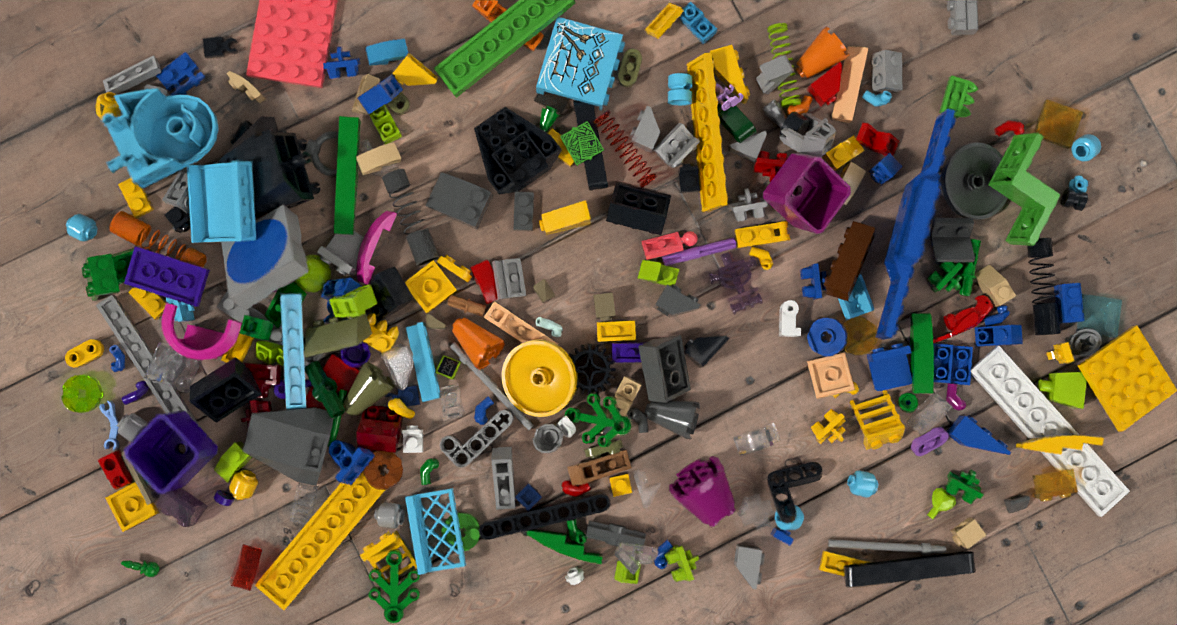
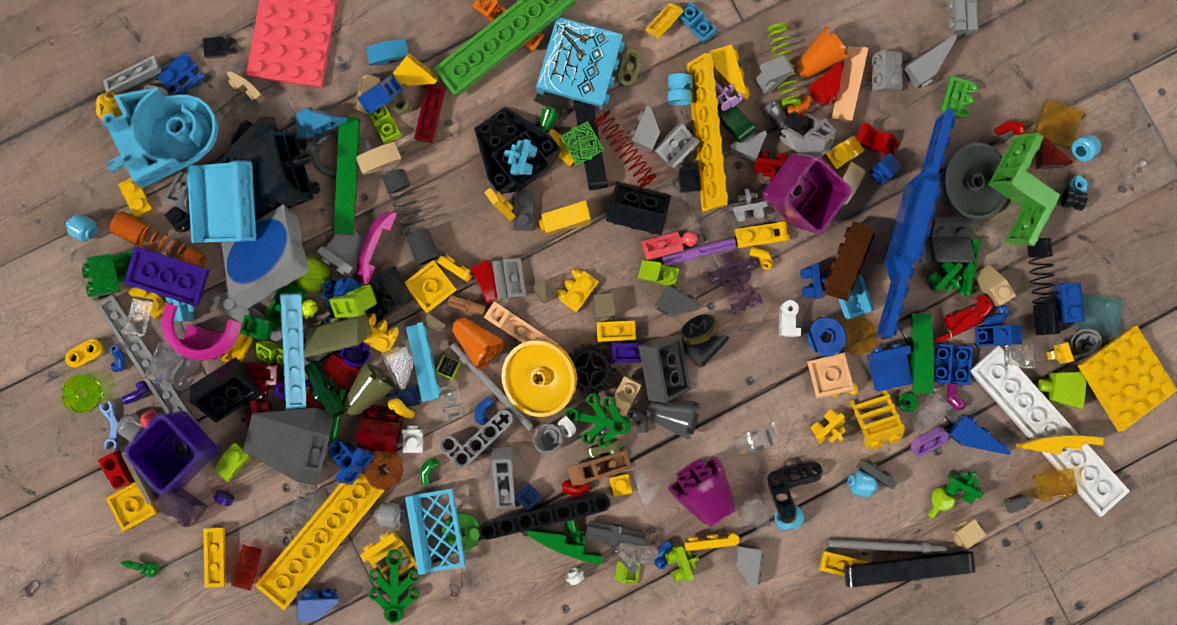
(138, 316): none -> clear slope
(148, 417): none -> coral tile
(214, 557): none -> yellow plate
(243, 485): yellow head -> none
(309, 308): none -> neon yellow plate
(313, 123): none -> dark azure slope
(315, 603): none -> slope
(350, 64): blue hips -> none
(430, 113): none -> dark red plate
(459, 200): dark grey slope -> none
(499, 202): none -> yellow plate
(518, 157): none -> medium azure hips
(550, 325): light aqua arm -> none
(577, 290): none -> yellow plate
(699, 328): none -> tile
(711, 541): none -> yellow plate
(782, 535): blue plate -> none
(877, 100): medium azure arm -> none
(884, 478): none -> dark grey plate
(927, 66): none -> light grey slope
(1022, 356): none -> clear slope
(1050, 156): none -> clear red slope

